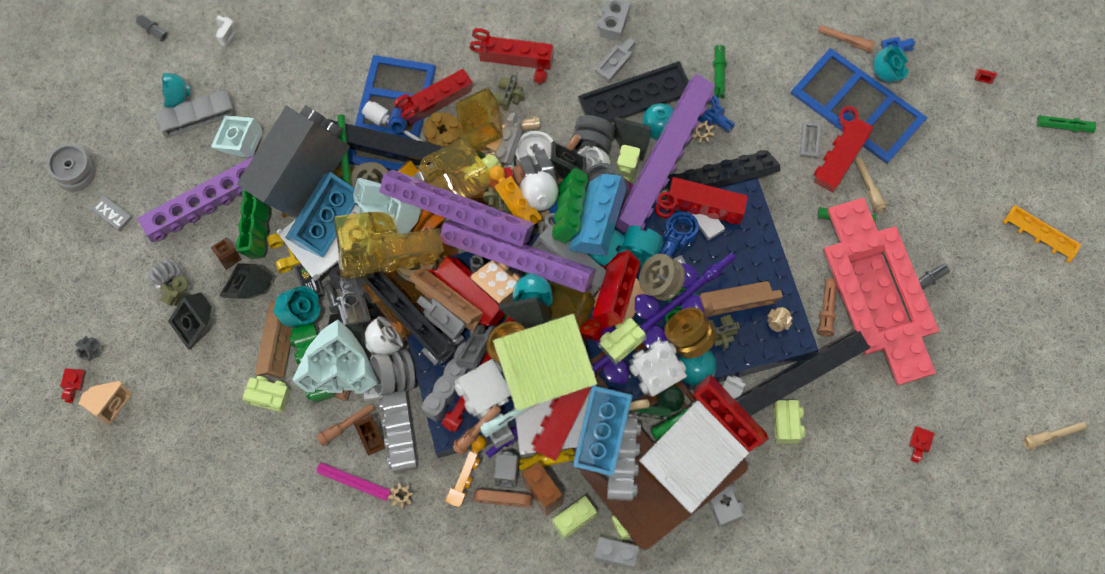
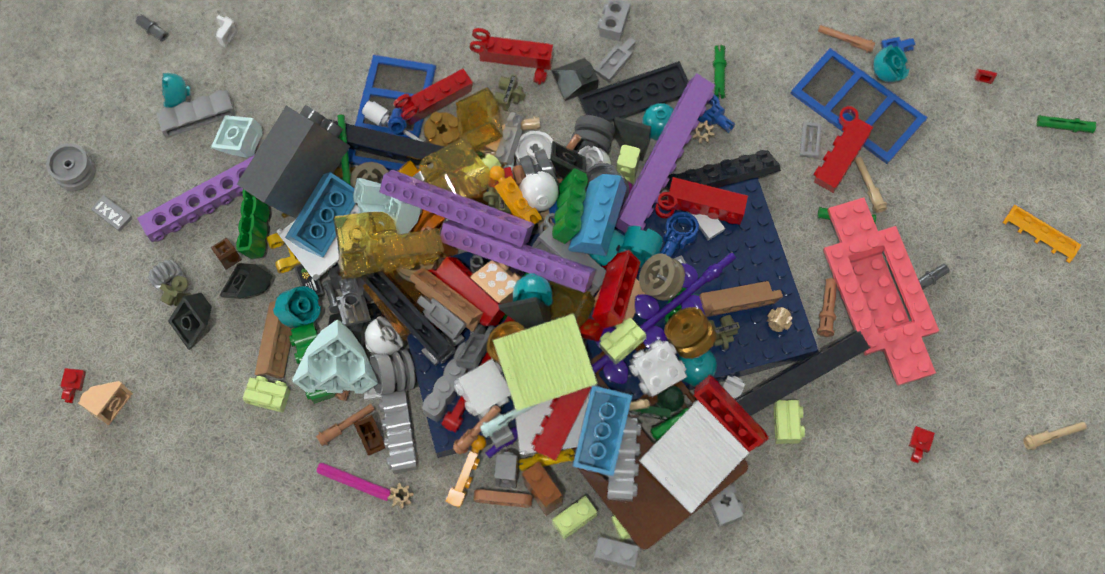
(87, 348): dark grey gear -> none
(575, 78): none -> pearl dark grey slope

